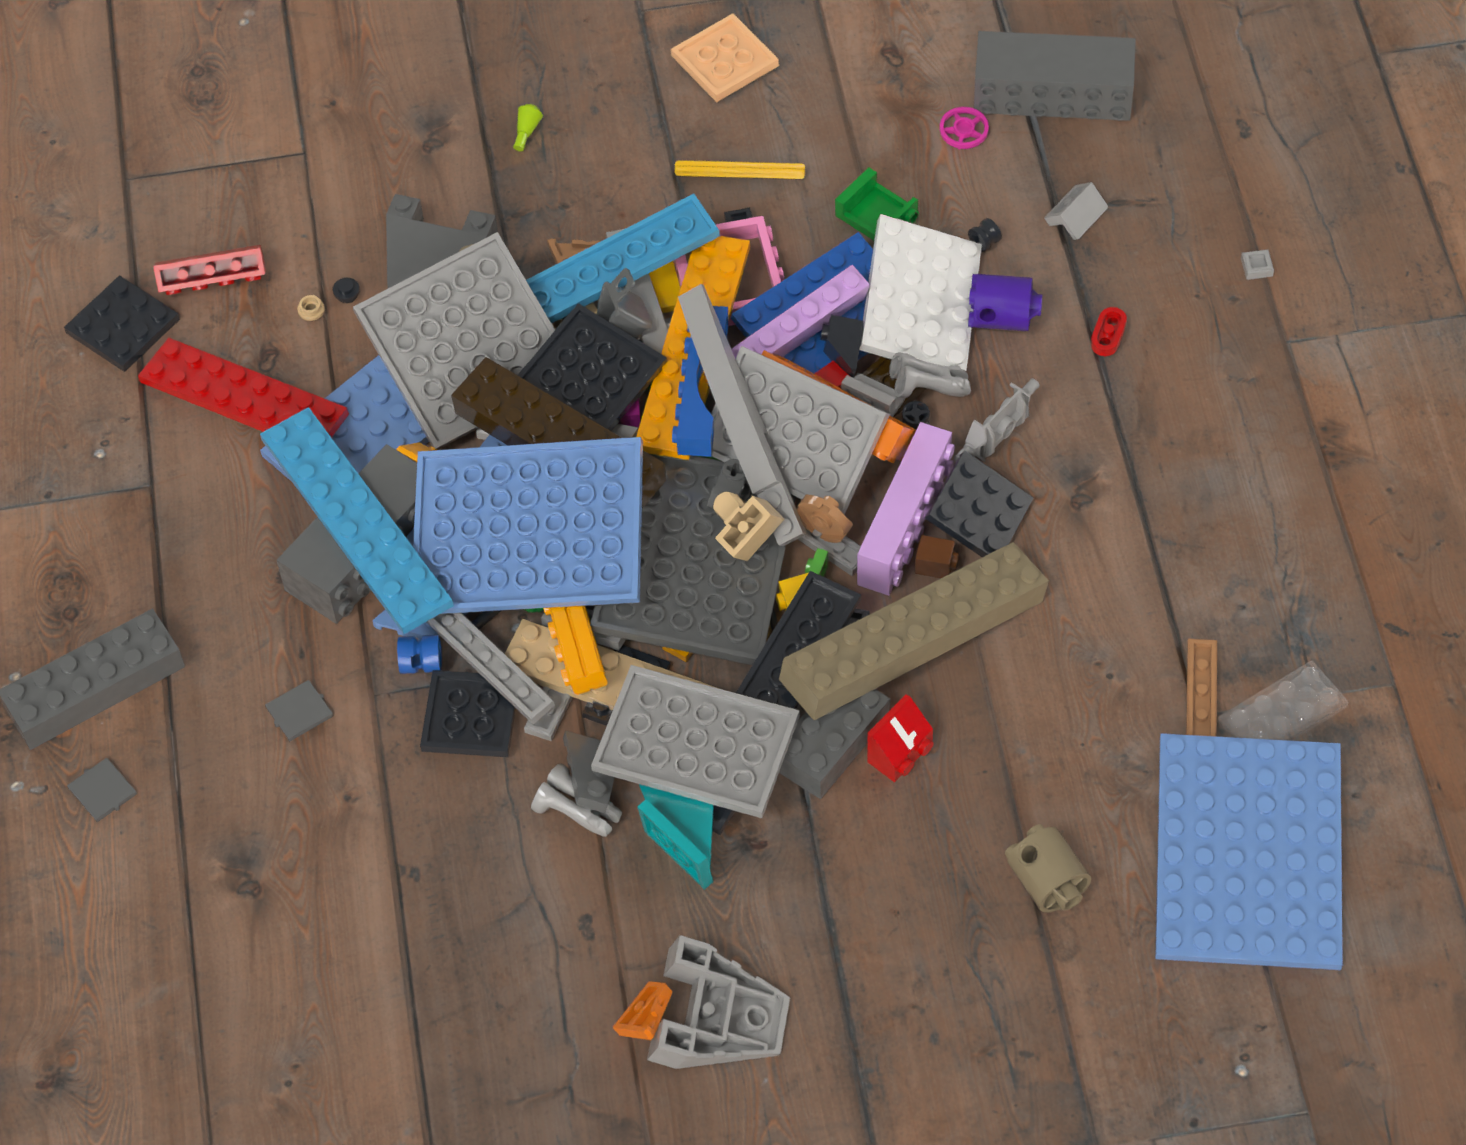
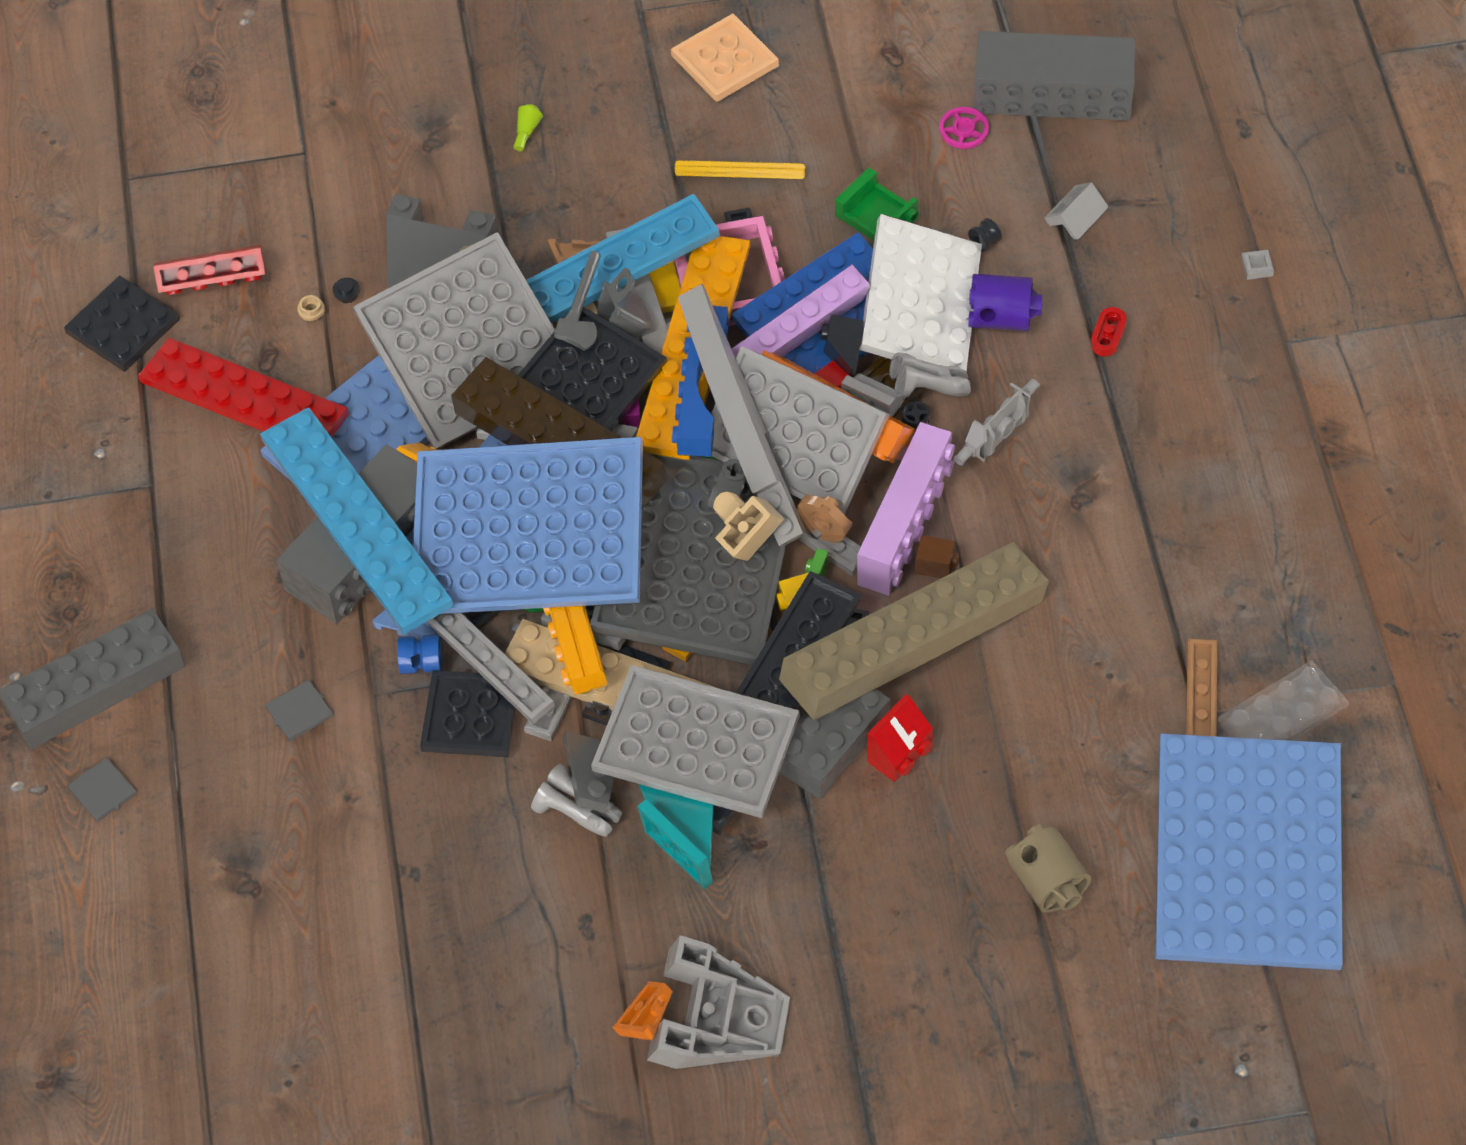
(570, 329): none -> dark grey piece
(978, 506): black plate -> none

